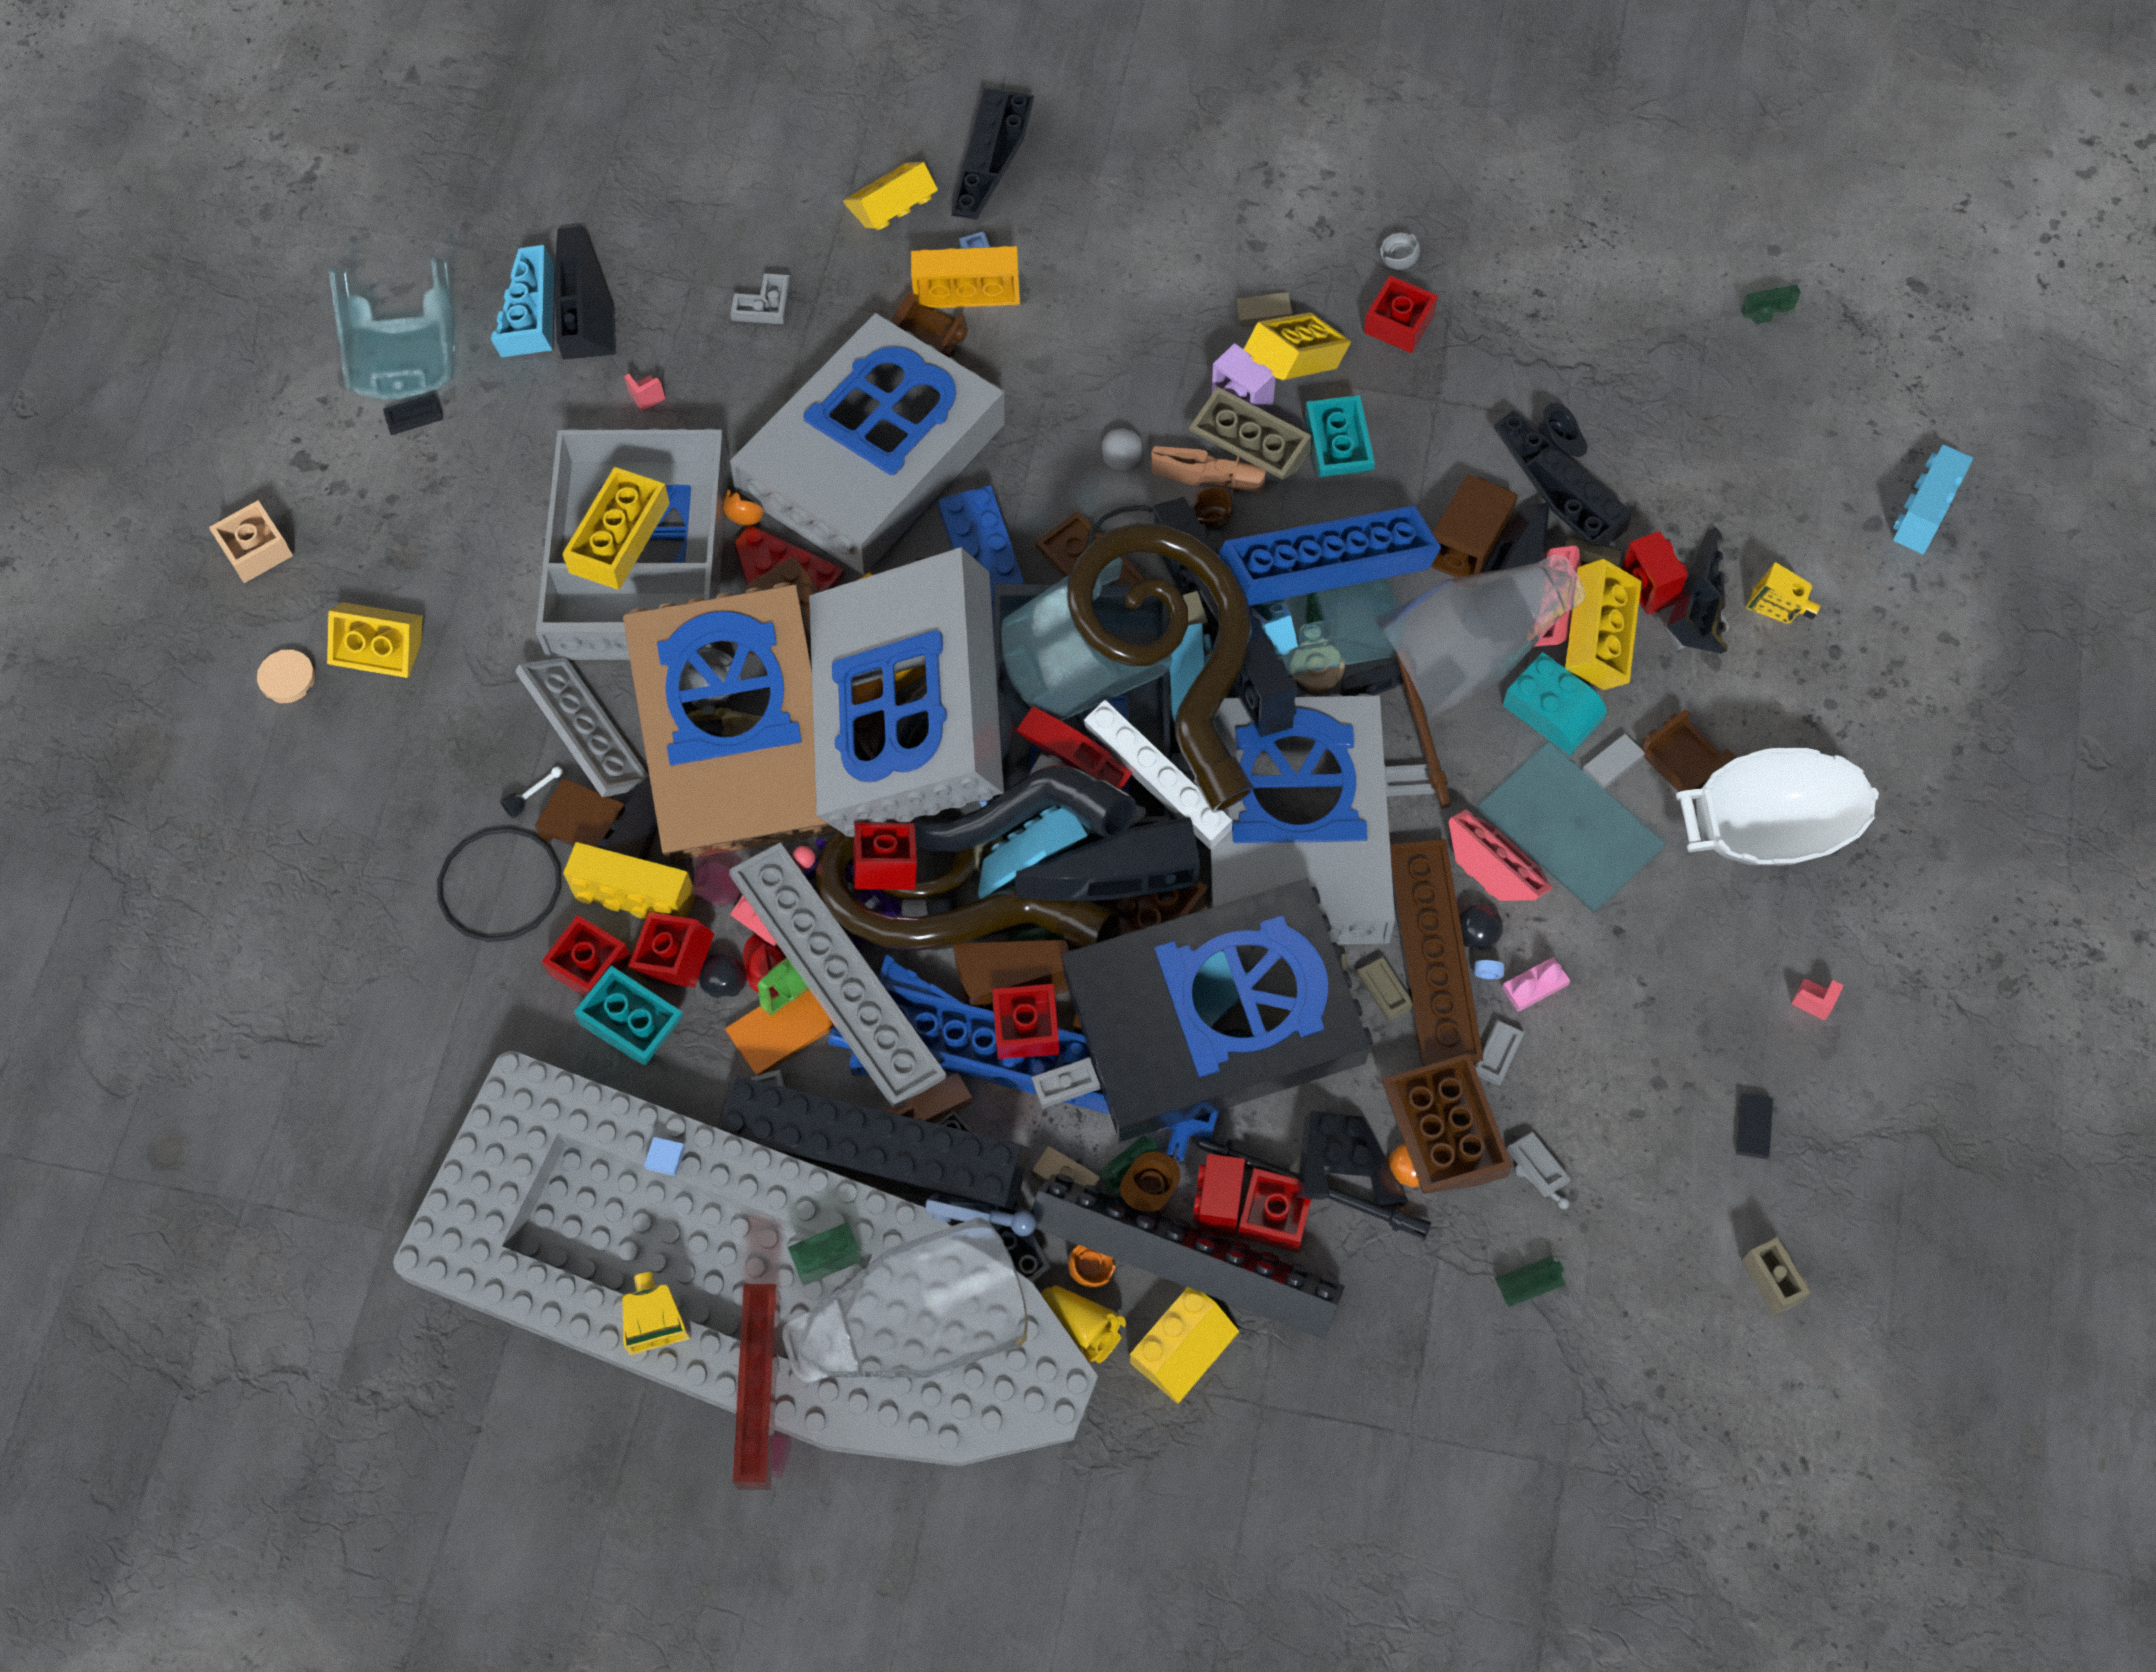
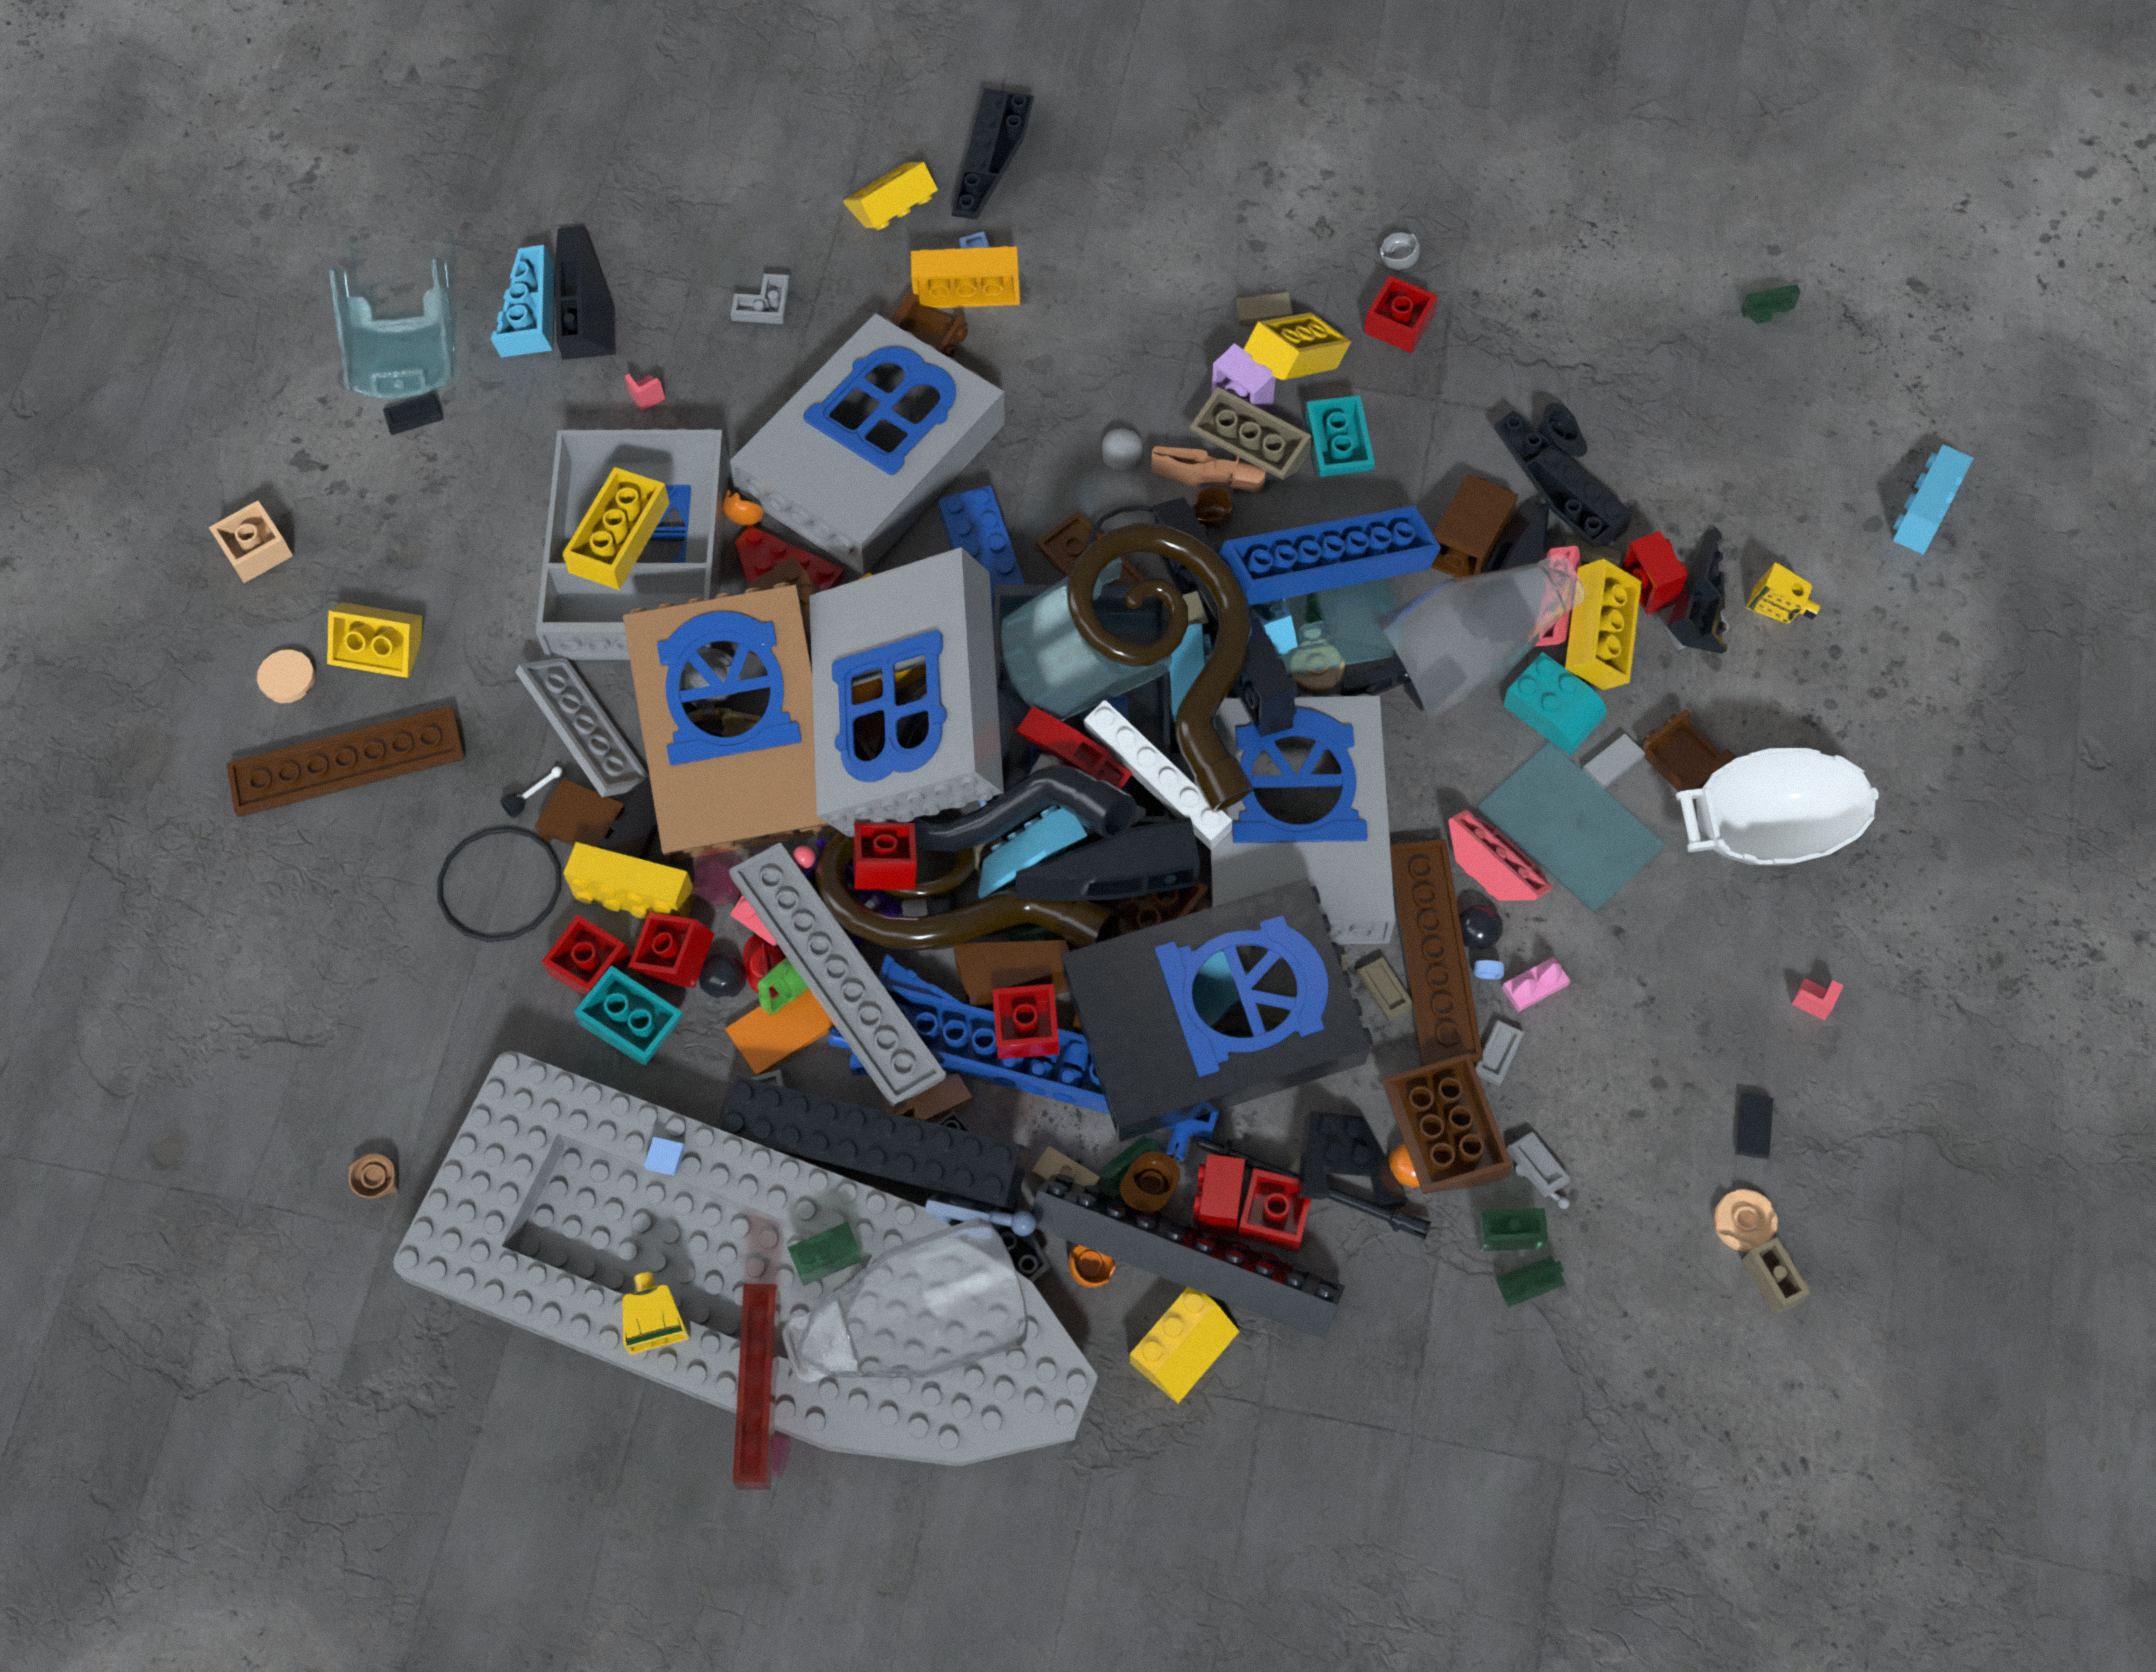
(344, 761): none -> reddish brown plate
(372, 1177): none -> medium nougat hat
(1065, 1083): light grey plate -> none
(1087, 1322): yellow cone -> none
(1408, 780): light grey tile -> none
(1437, 777): reddish brown bar -> none
(1512, 1229): none -> clear green brick
(1745, 1220): none -> light nougat tile

